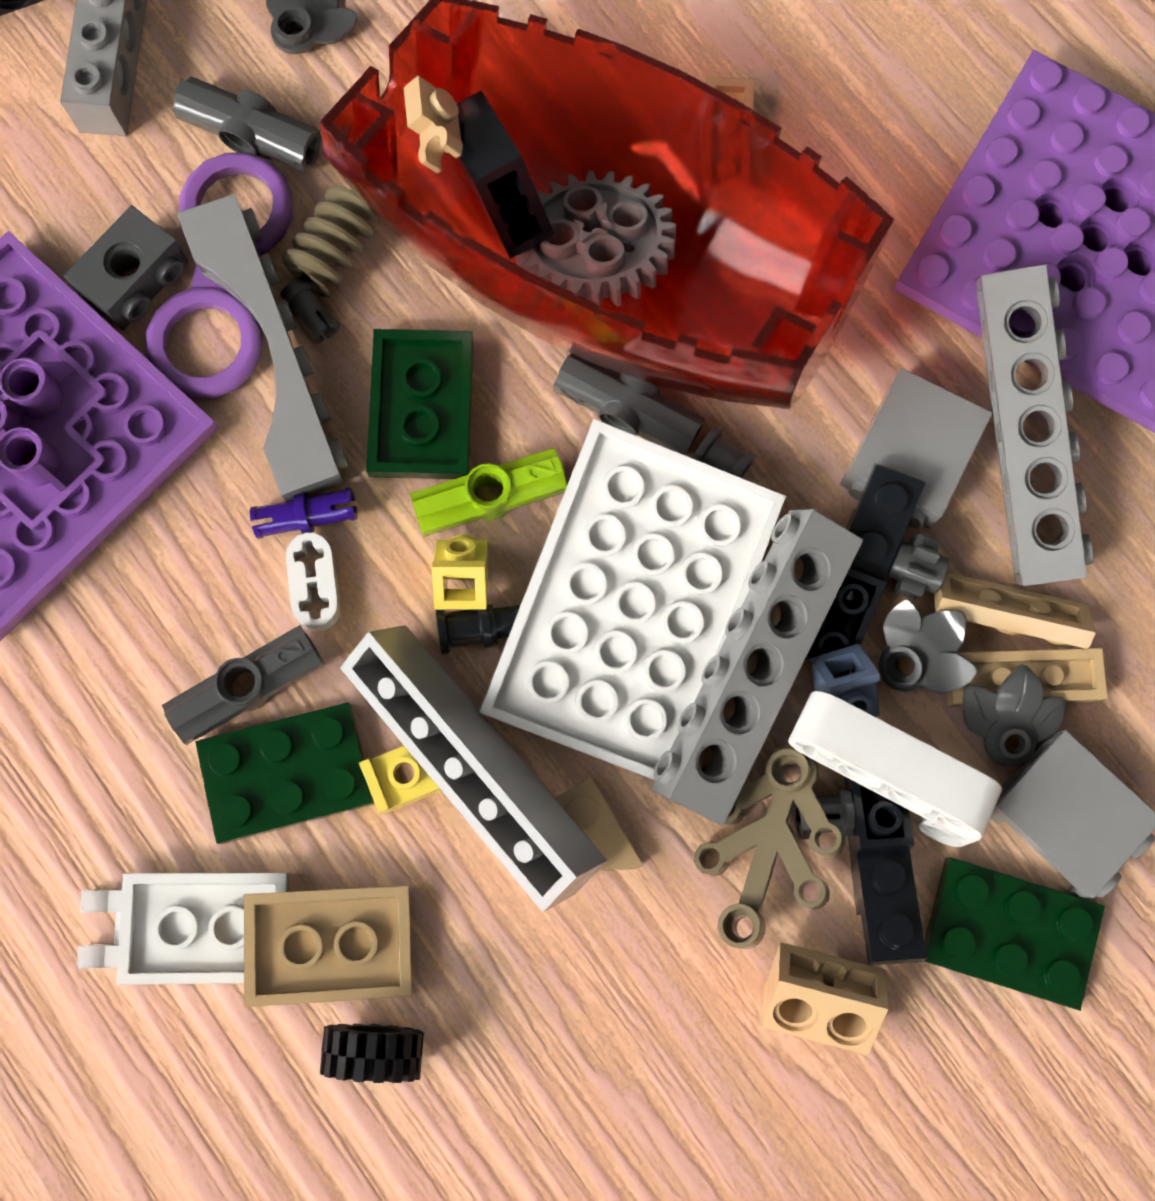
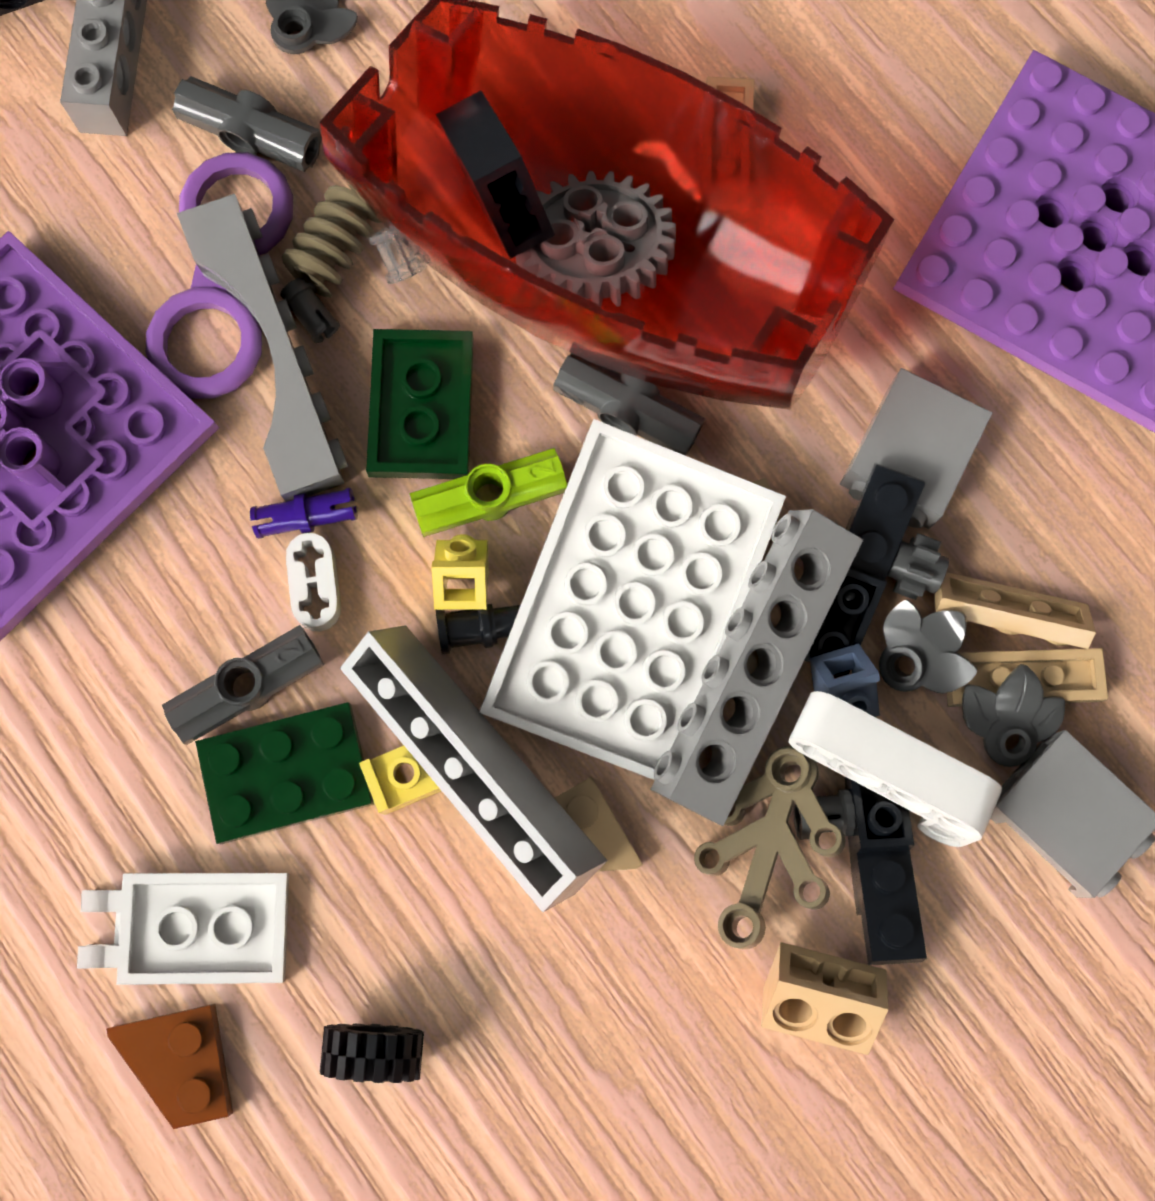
(127, 243): dark grey brick -> none
(178, 1063): none -> dark orange wing
(326, 946): tan plate -> none
(398, 267): none -> clear bush
(435, 118): tan plate -> none
(723, 454): dark grey bush -> none
(1013, 933): dark green plate -> none
(1037, 295): light grey brick -> none

